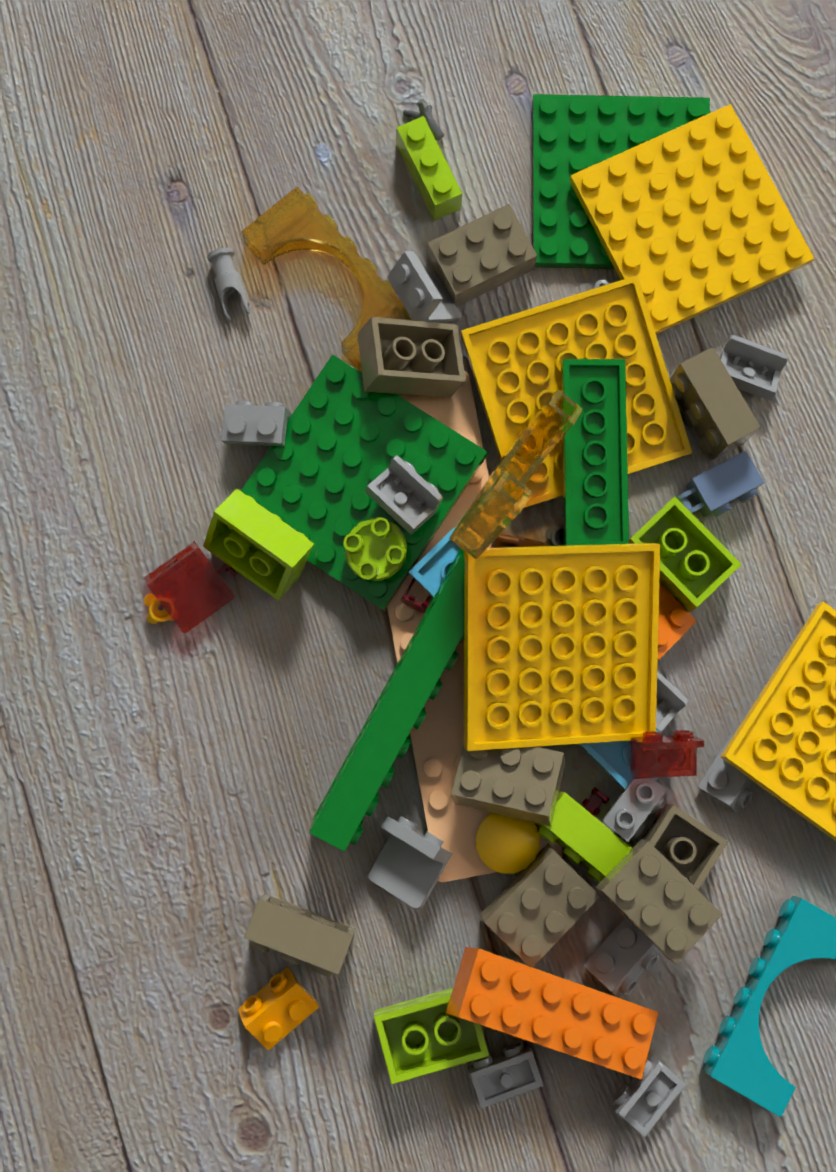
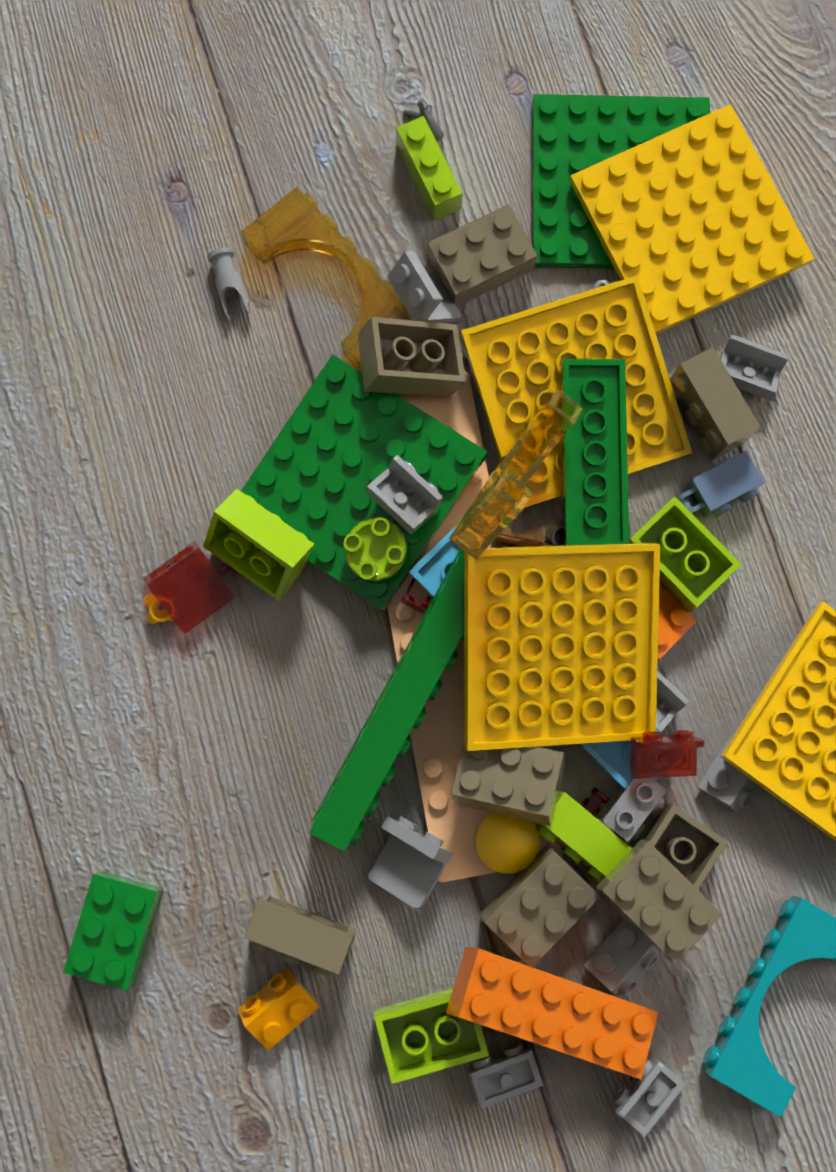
(113, 930): none -> green brick
(255, 424): light grey bracket -> none

